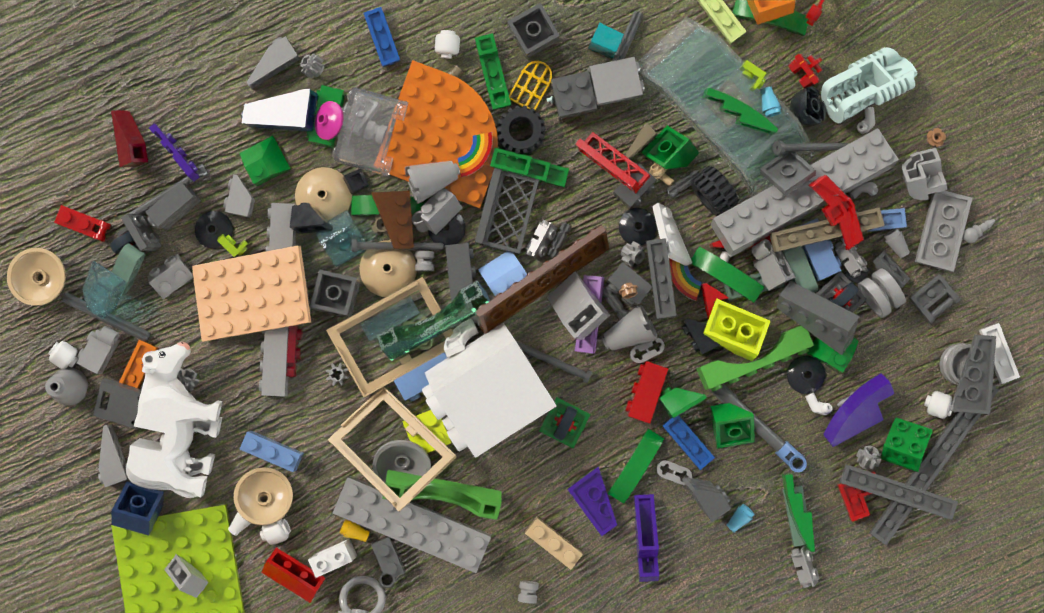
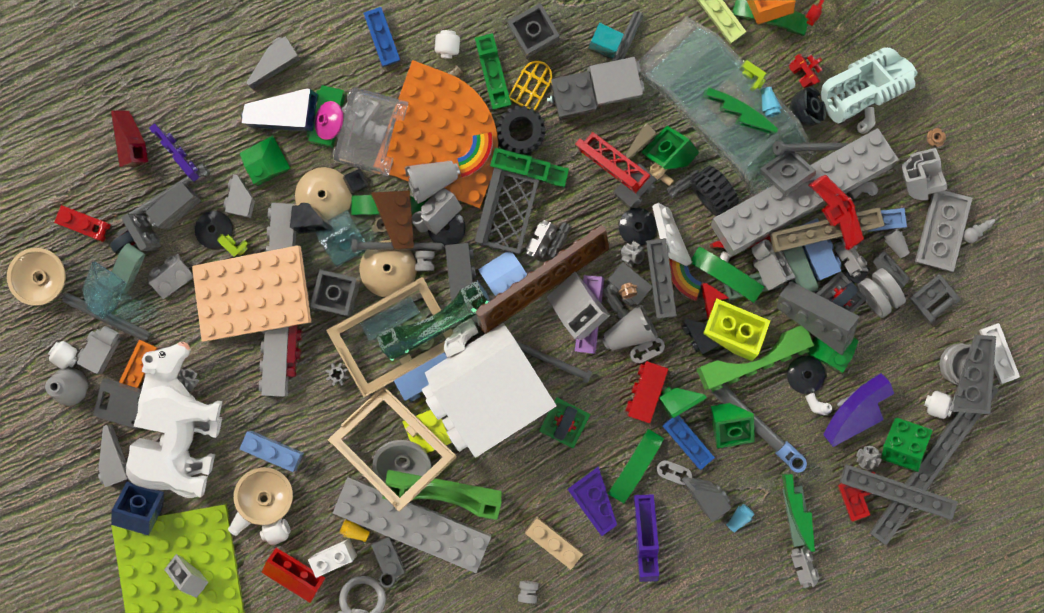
(312, 65): light grey gear -> none

